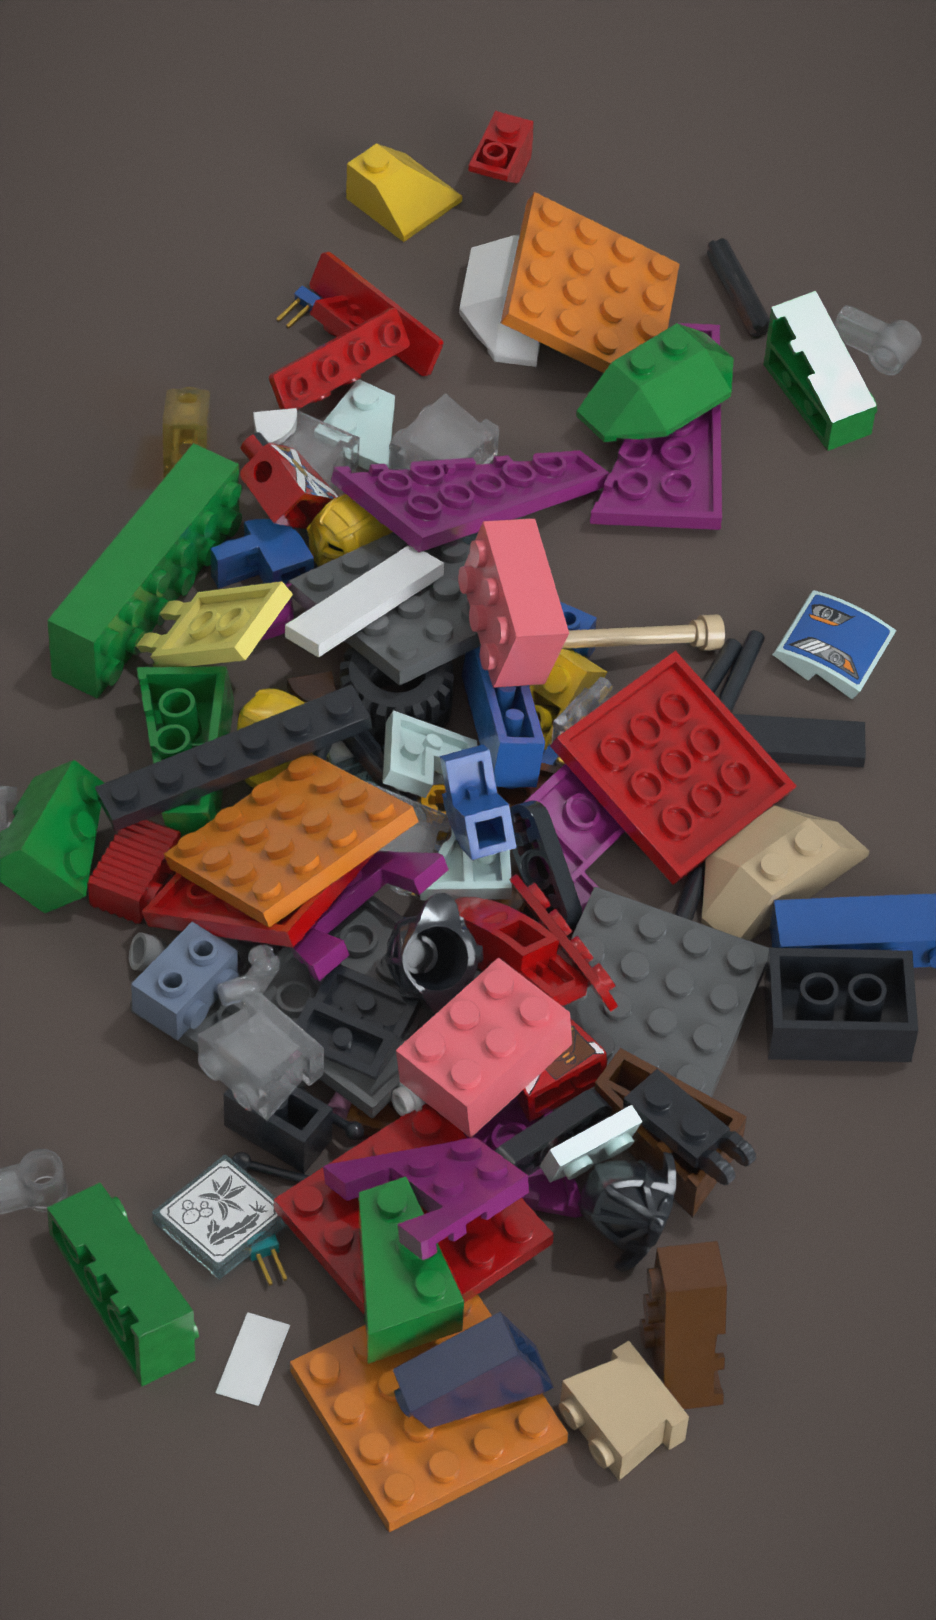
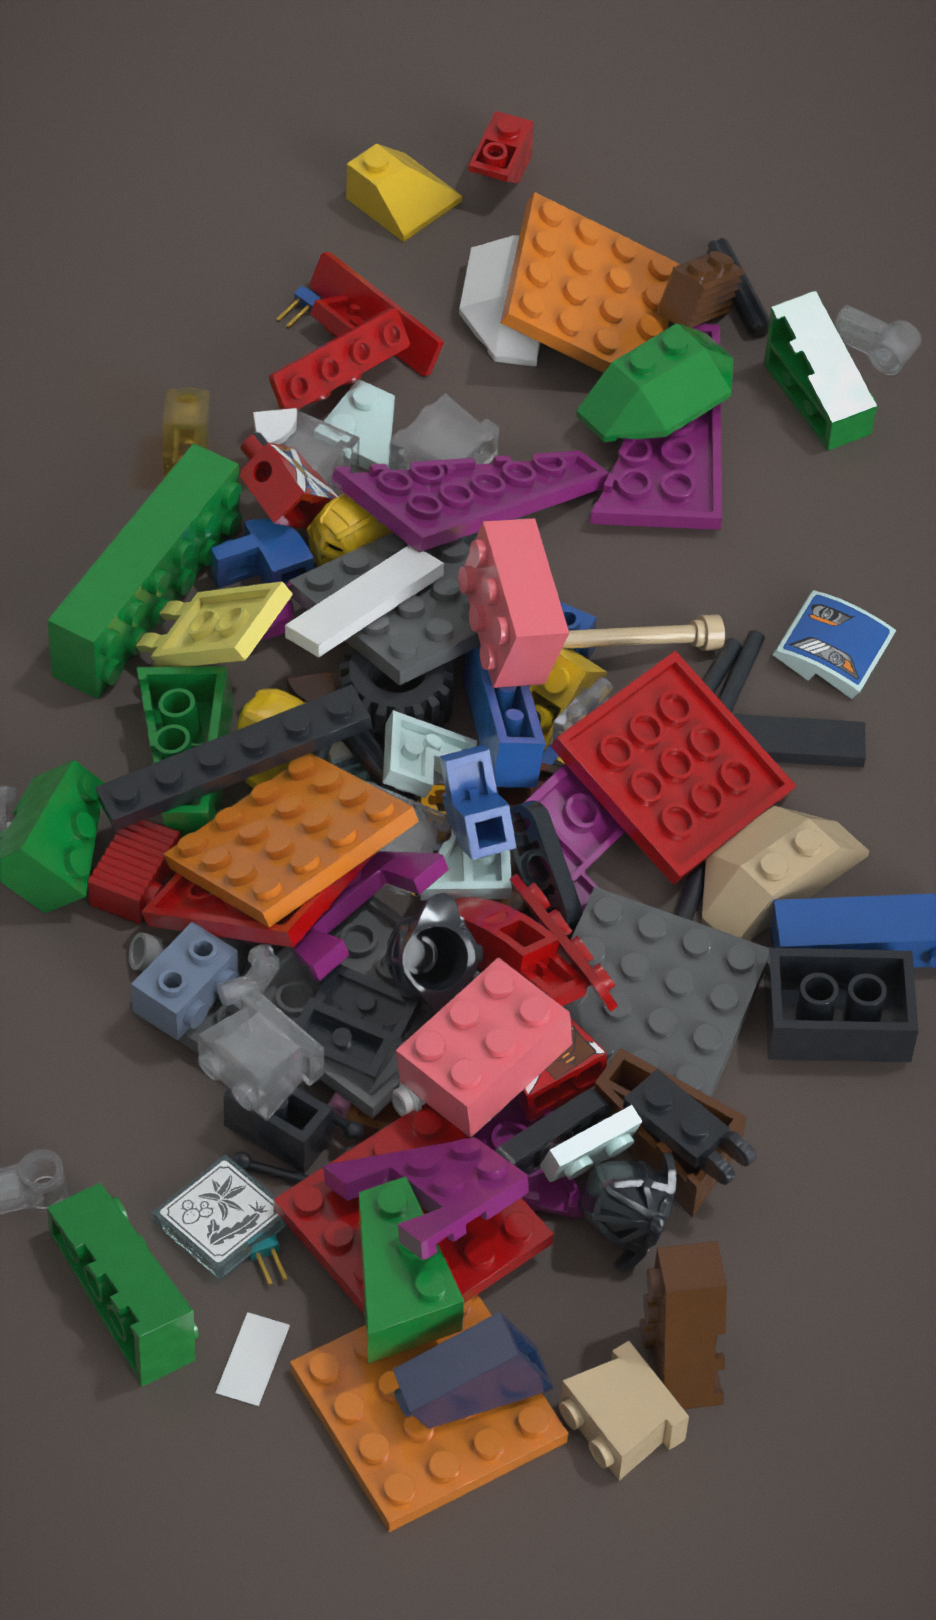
(700, 289): none -> reddish brown brick

